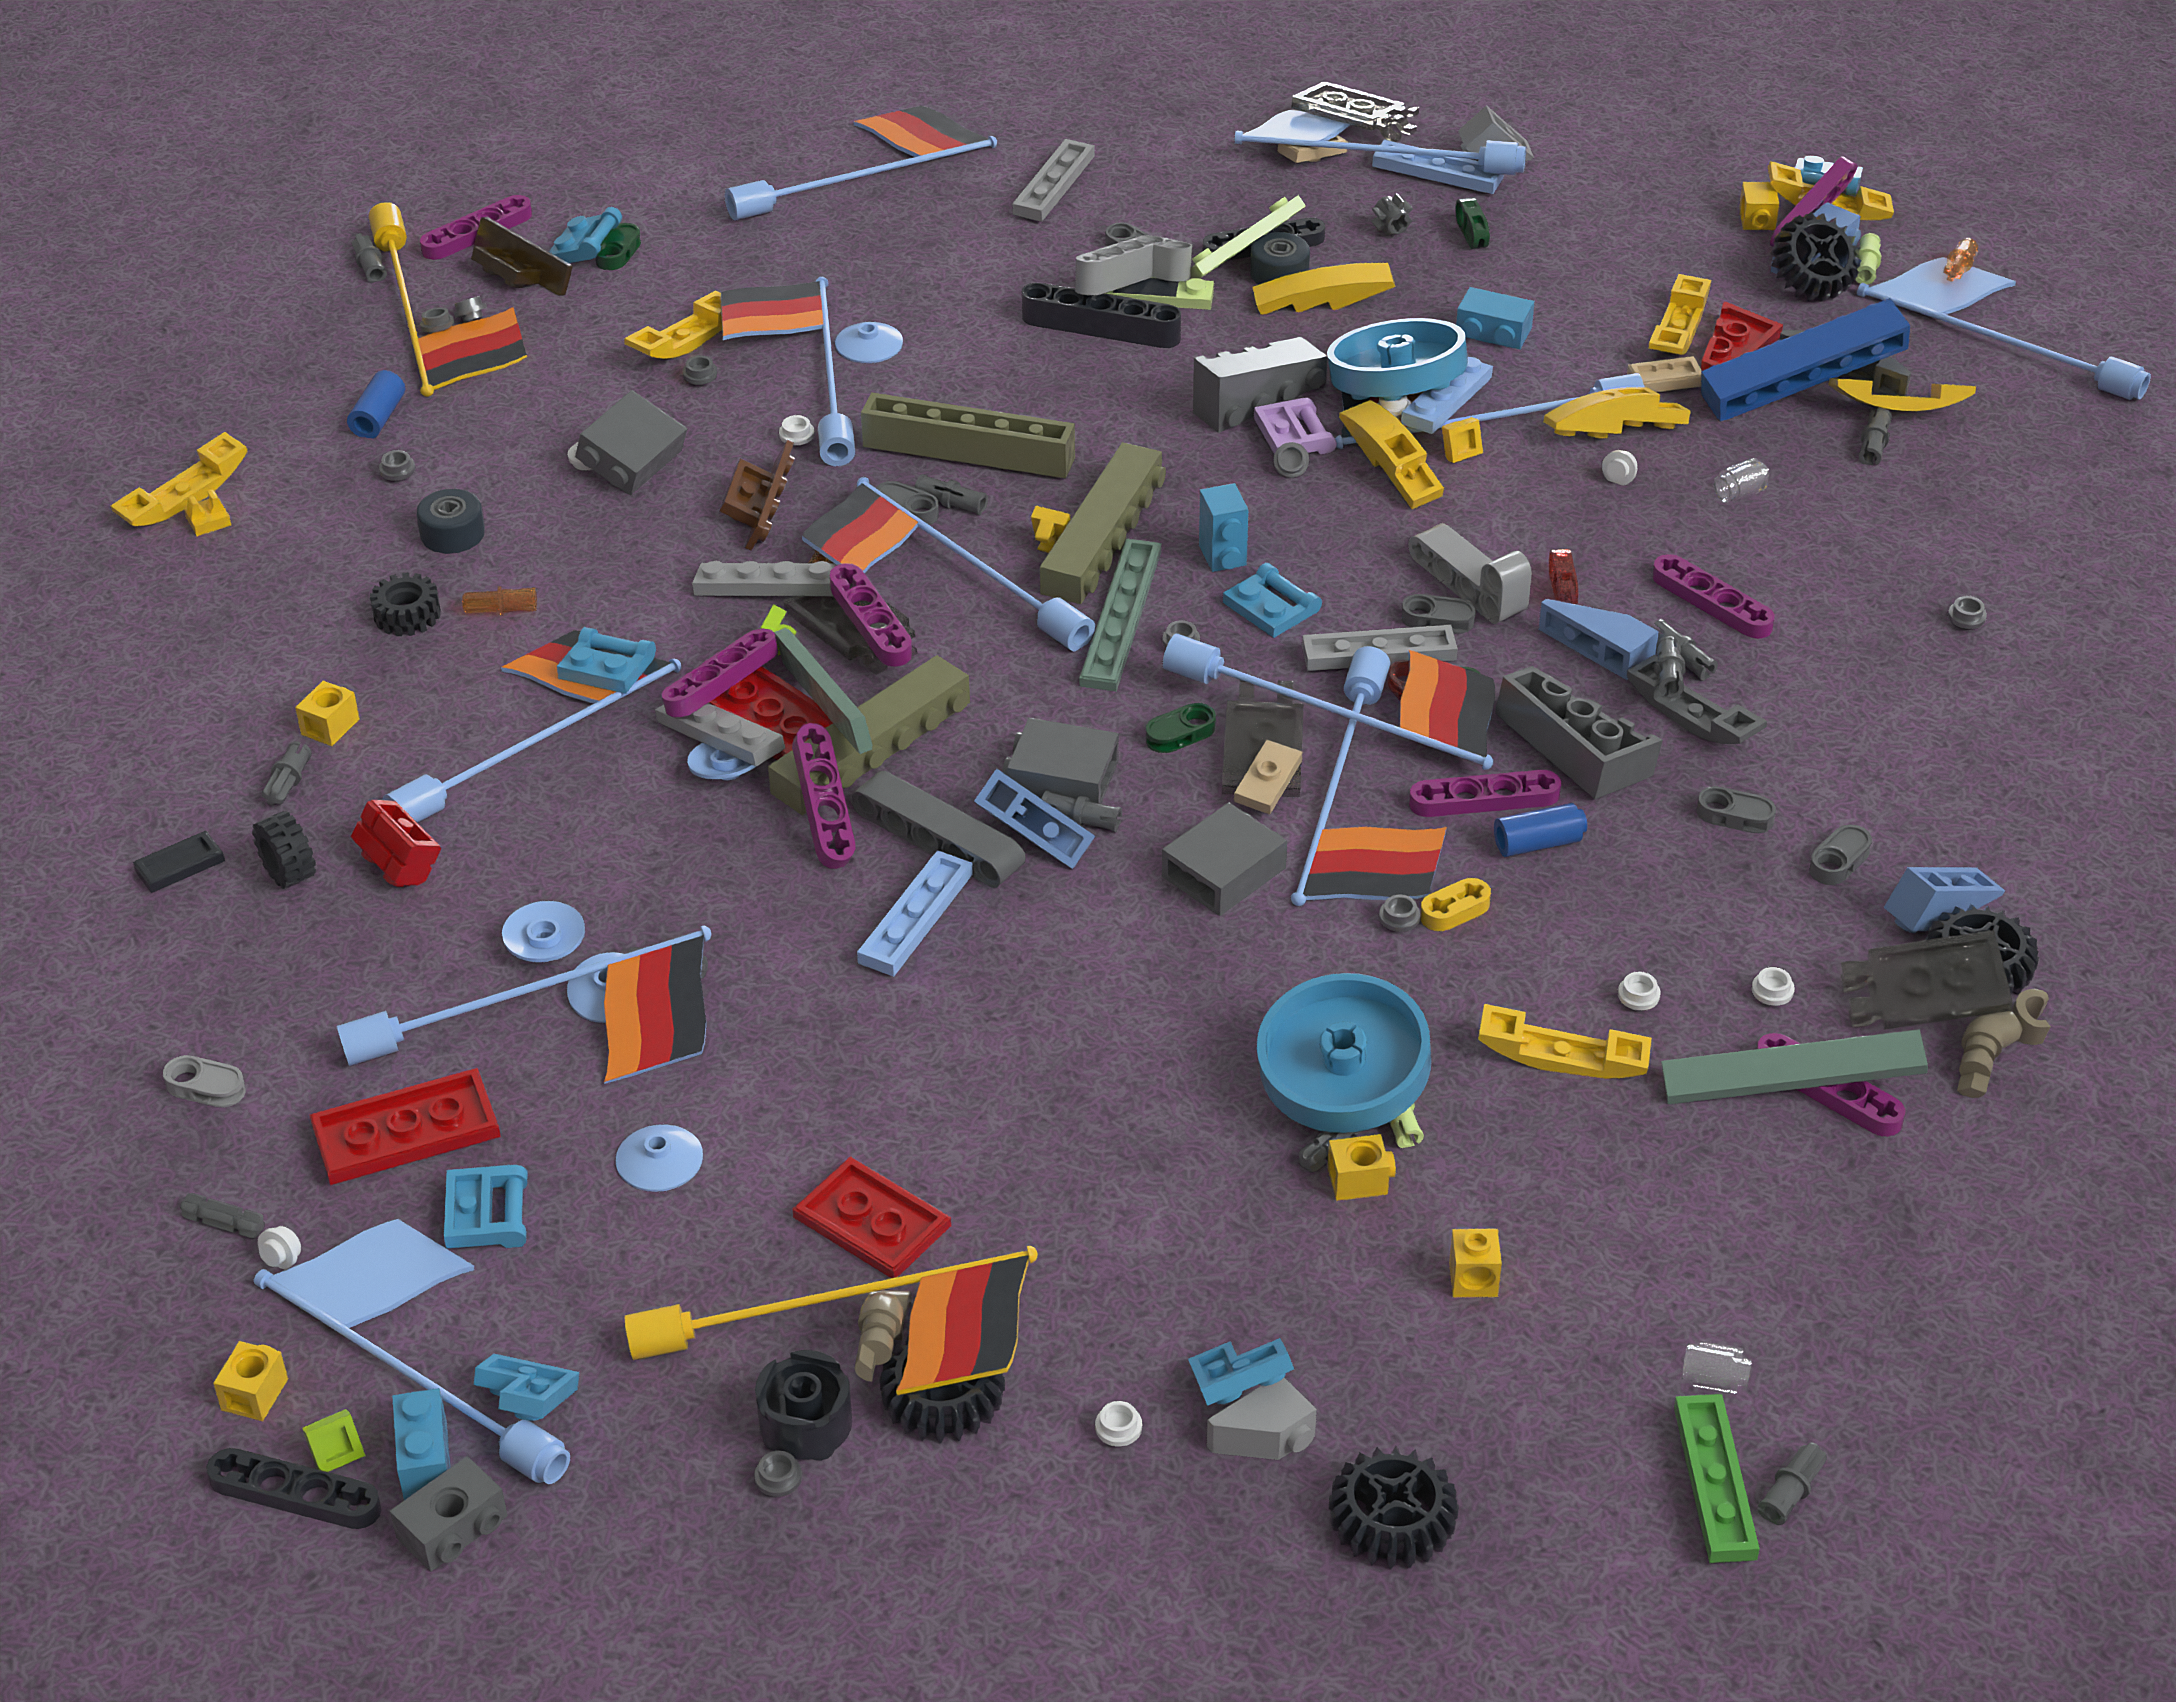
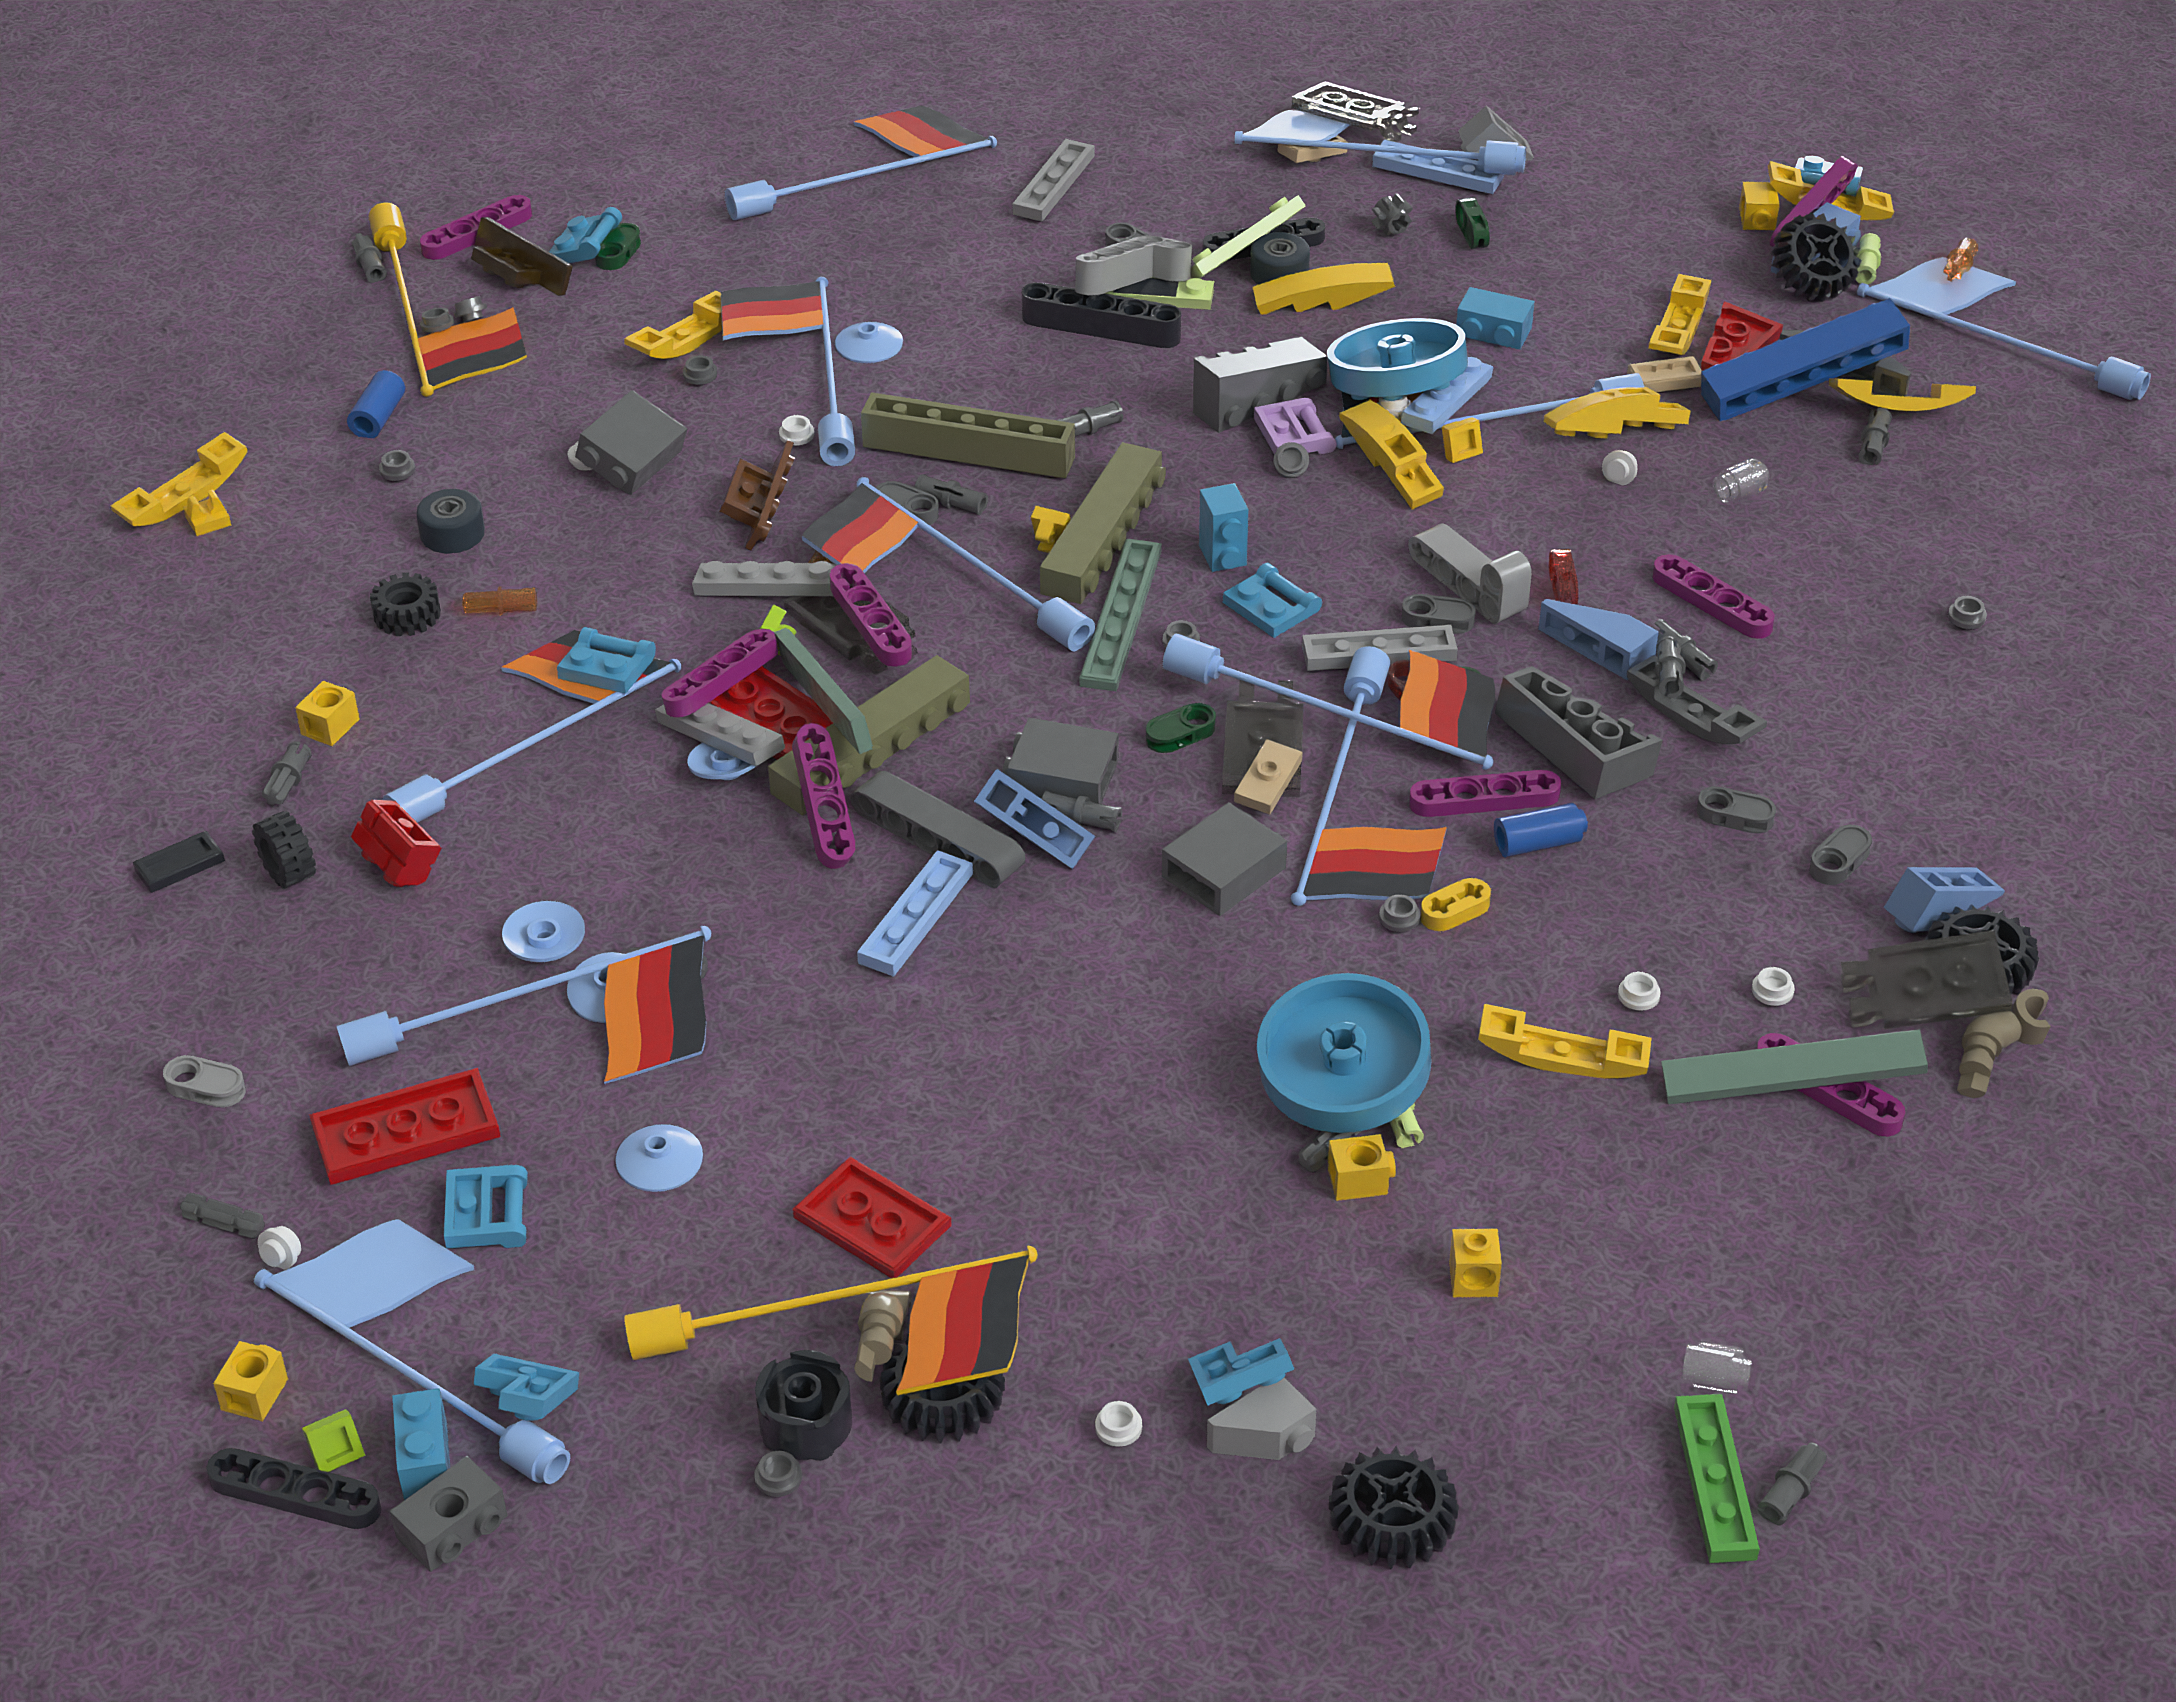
(1090, 420): none -> dark grey pin

